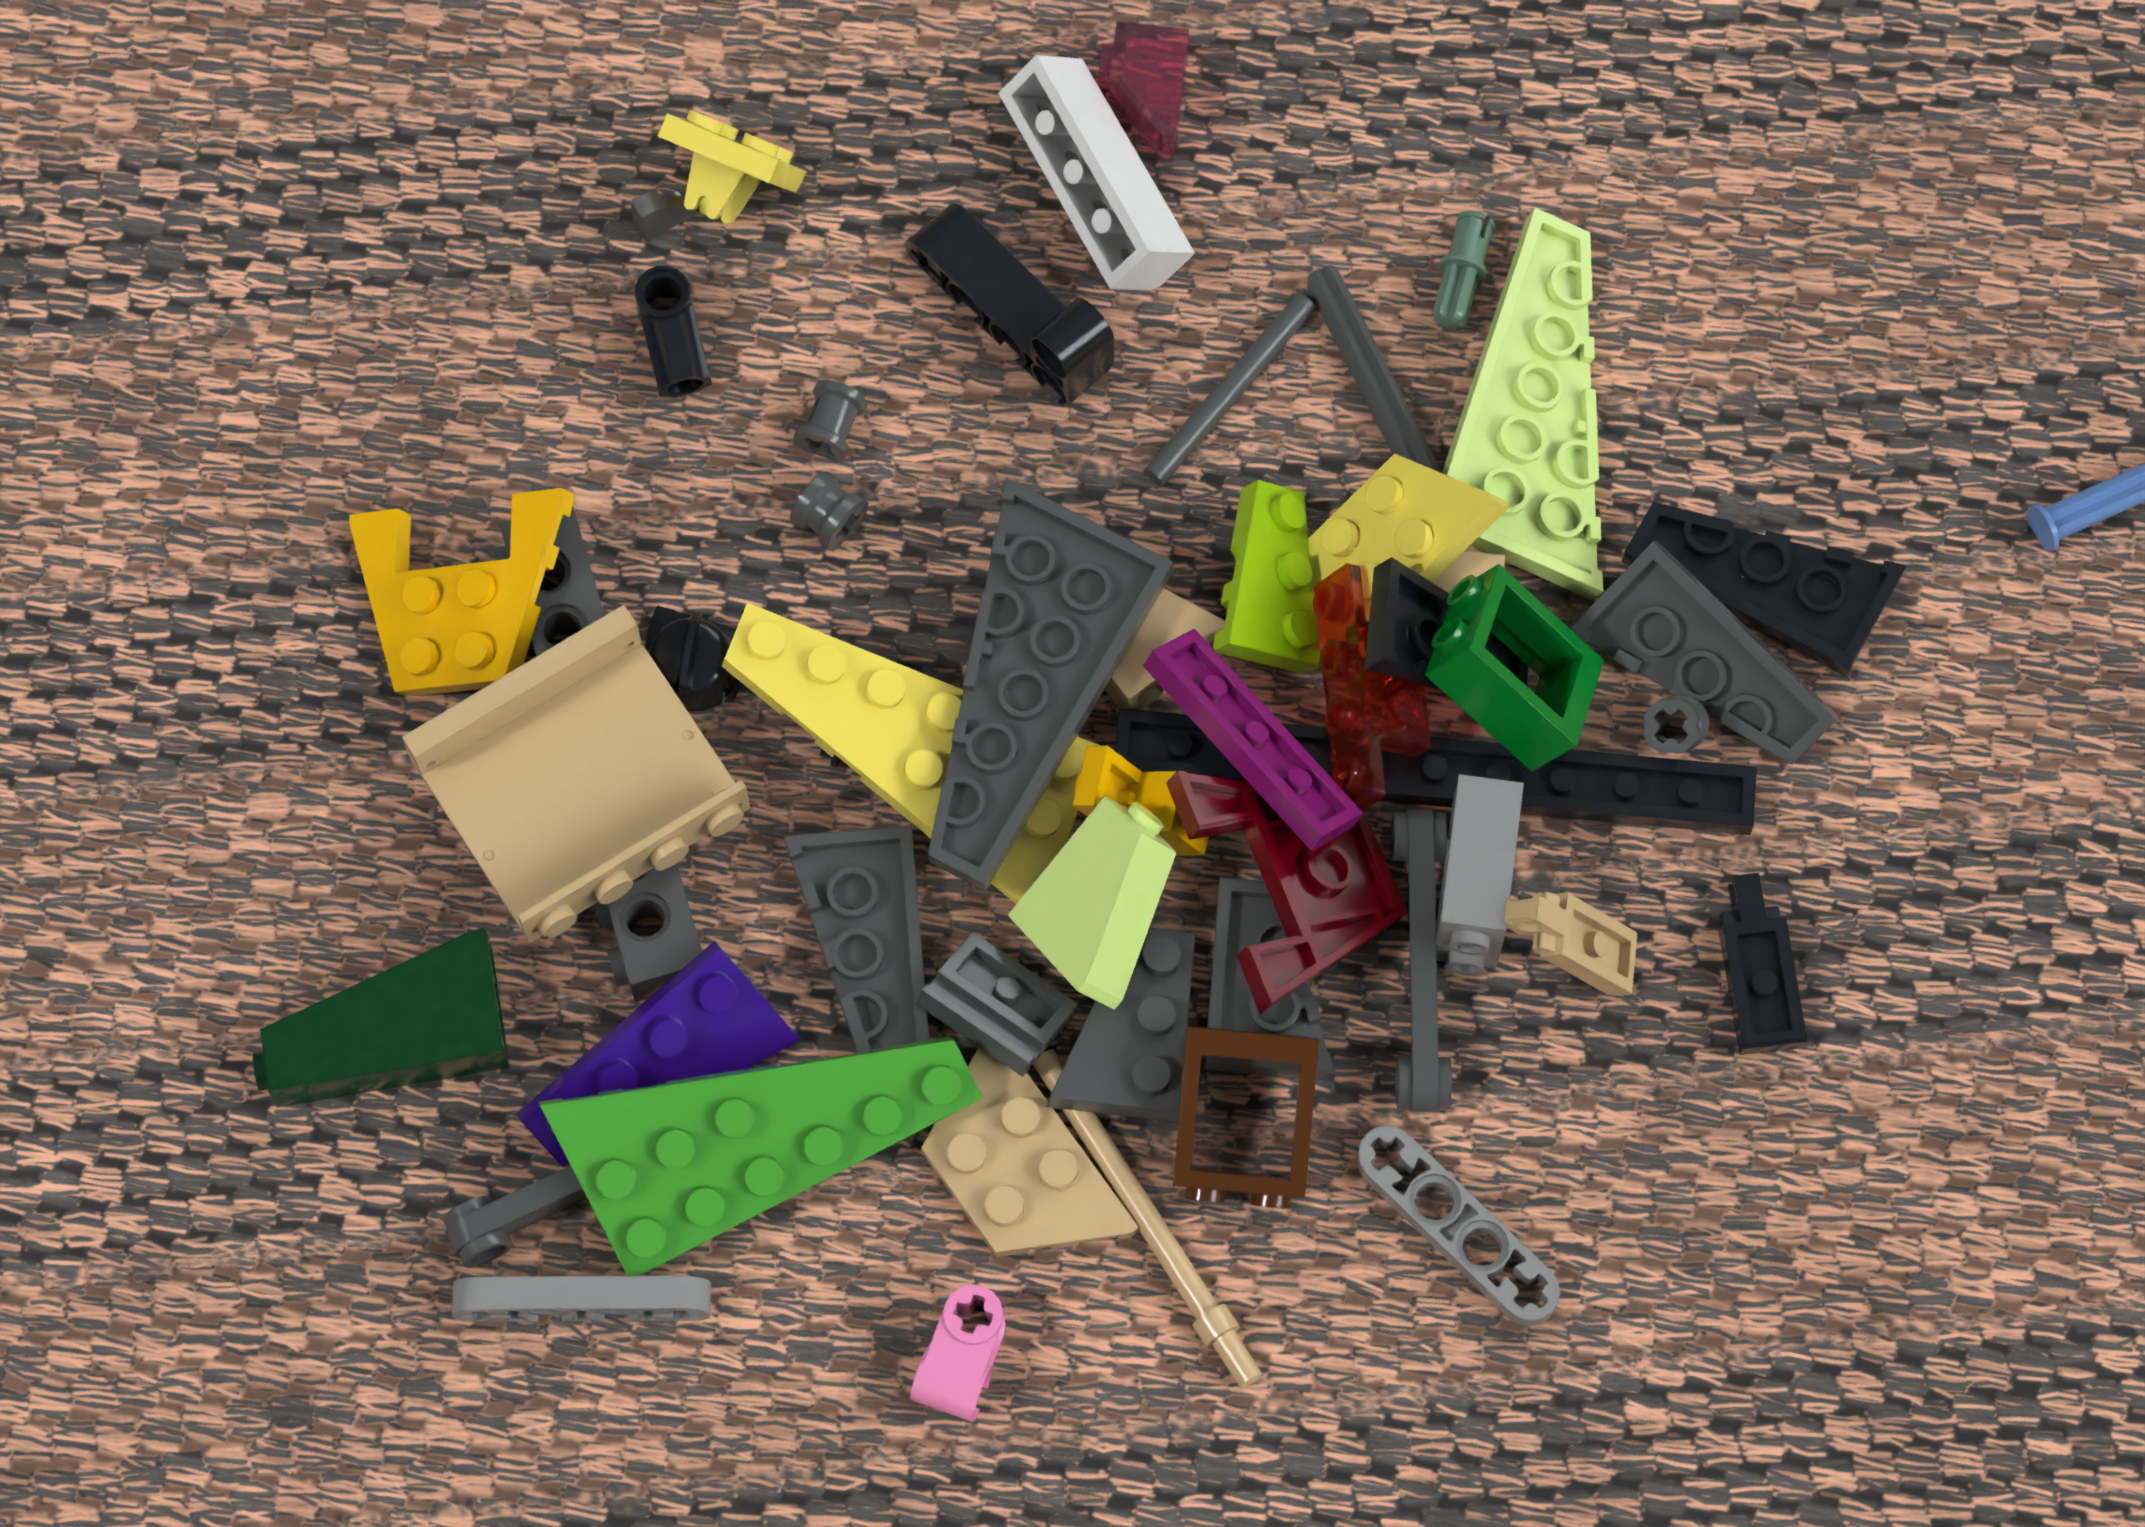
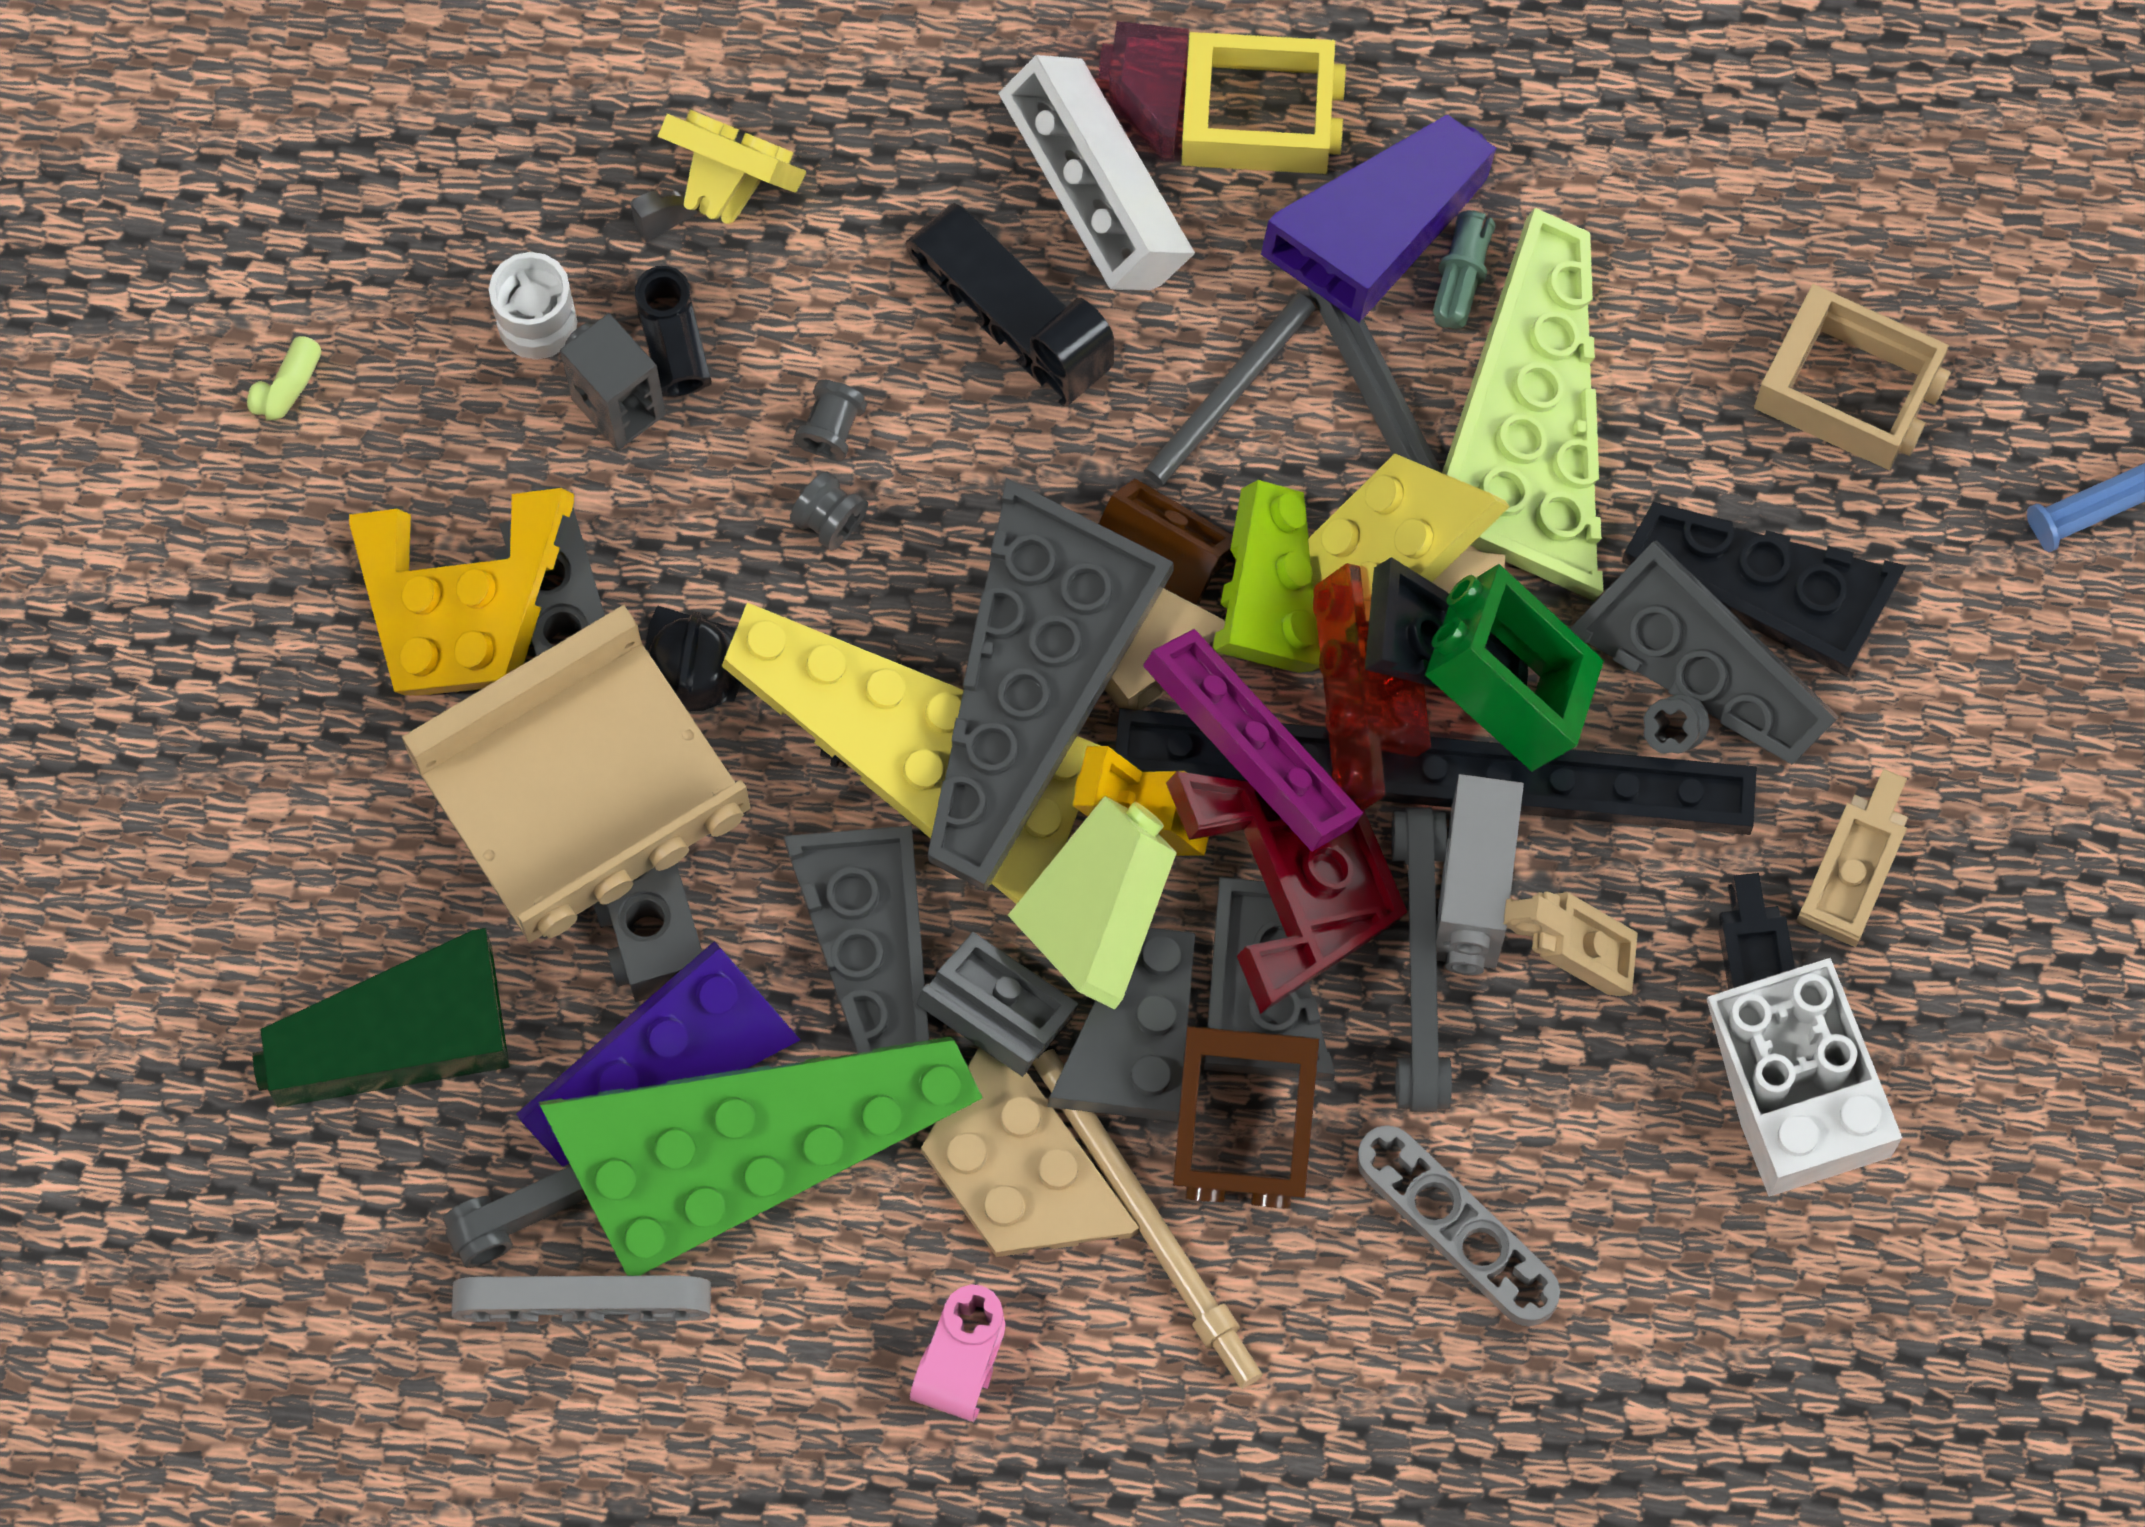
(291, 379): none -> yellowish green arm
(532, 305): none -> white wheel
(612, 380): none -> dark grey brick
(1173, 532): none -> reddish brown panel
(1261, 149): none -> light yellow window
(1379, 217): none -> dark purple slope
(1802, 1077): none -> white slope
(1856, 863): none -> tan hinge
(1869, 332): none -> tan window

